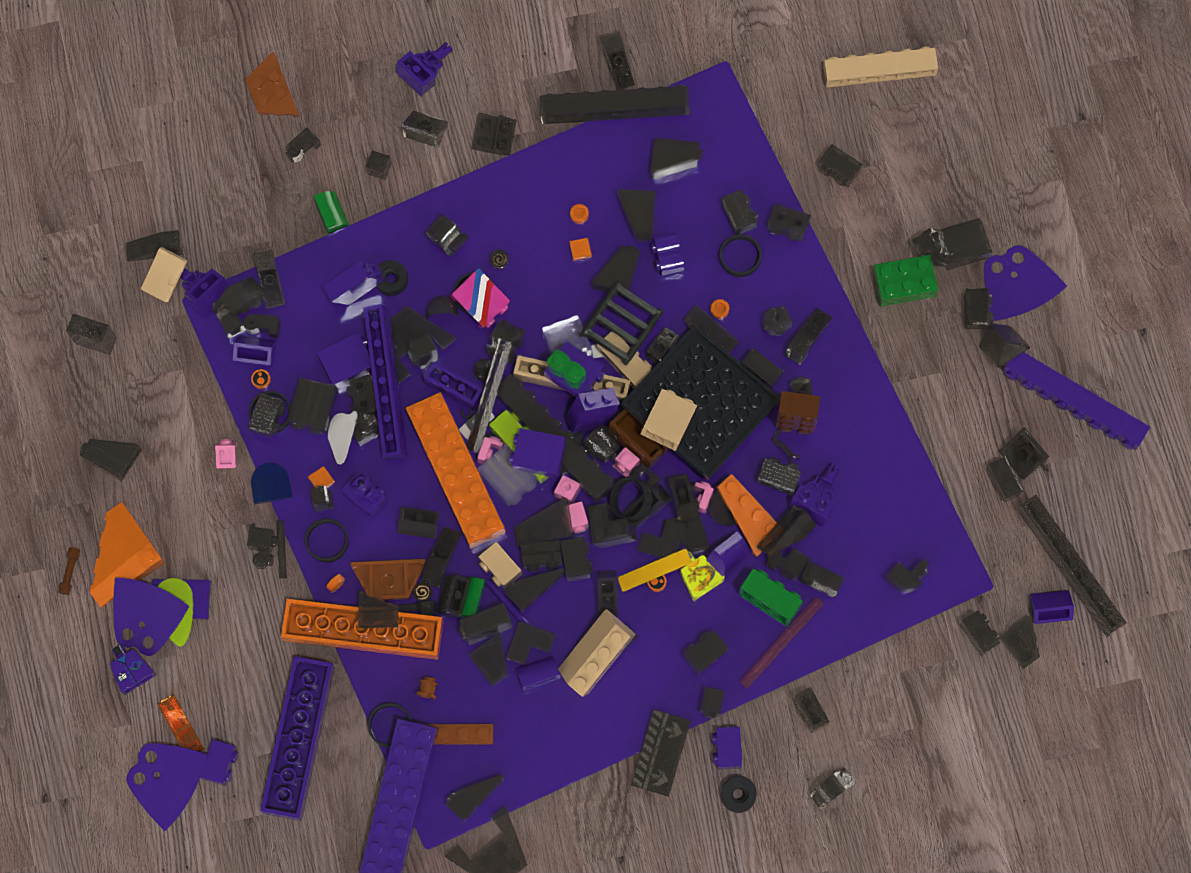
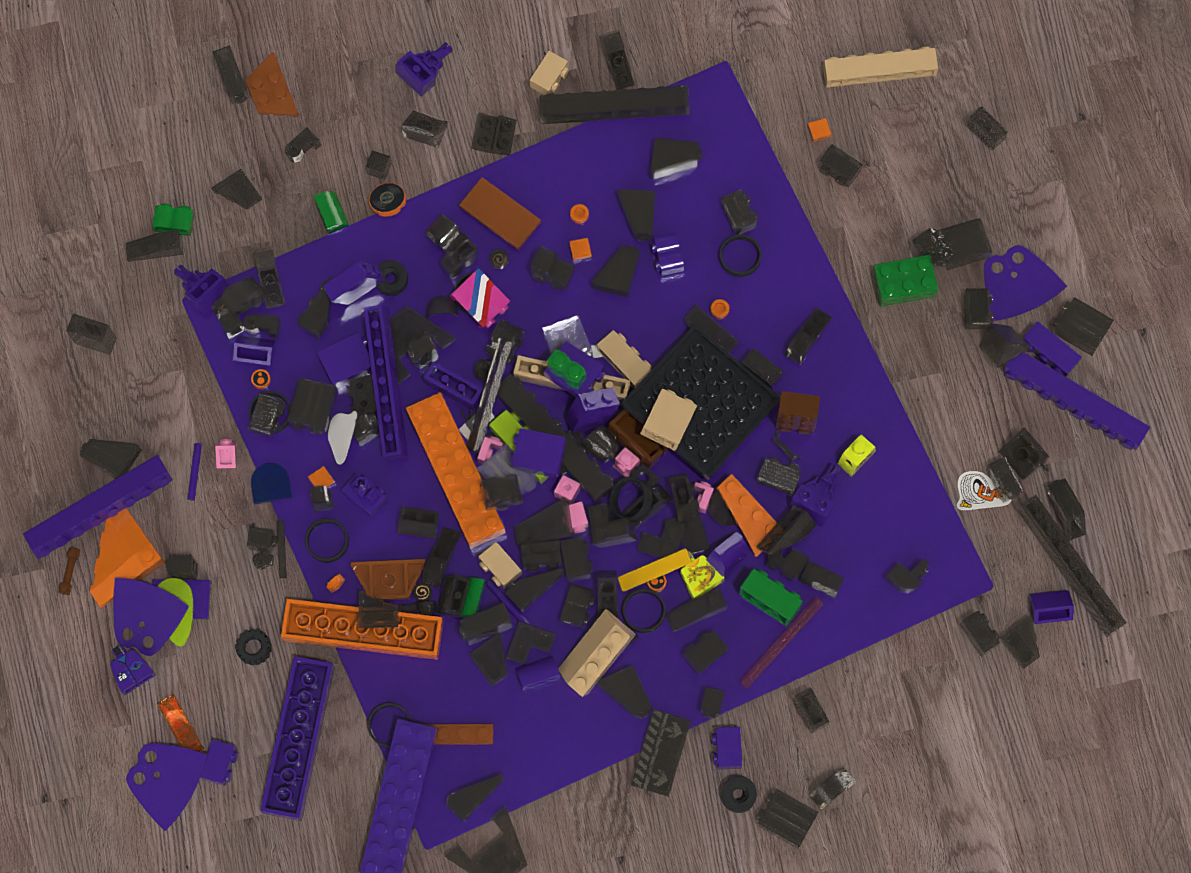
(97, 507): none -> dark purple brick
(164, 274): tan piece -> none
(170, 219): none -> green brick
(182, 567): none -> clear smoke brick
(194, 471): none -> dark purple bar
(231, 75): none -> clear smoke slope
(238, 190): none -> clear smoke wing
(245, 638): none -> black tyre
(317, 316): none -> clear smoke slope
(387, 199): none -> black tile
(427, 688): dark orange brick -> none
(463, 256): none -> clear smoke brick
(500, 213): none -> dark orange tile
(501, 492): none -> clear smoke brick
(549, 74): none -> tan brick
(551, 270): none -> clear smoke brick
(577, 606): none -> clear smoke brick
(607, 302): pearl dark grey bar -> none
(627, 691): none -> clear smoke slope
(640, 591): none -> black tyre
(661, 345): clear smoke leg -> none
(697, 610): none -> clear smoke slope
(776, 320): clear smoke brick -> none
(786, 818): none -> clear smoke brick
(788, 222): clear smoke brick -> none
(802, 386): clear smoke brick -> none
(819, 129): none -> orange tile
(857, 454): none -> neon yellow torso
(977, 492): none -> sticker
(987, 128): none -> clear smoke brick
(1051, 349): none -> dark purple brick
(1067, 509): none -> clear smoke slope
(1082, 326): none -> clear smoke brick

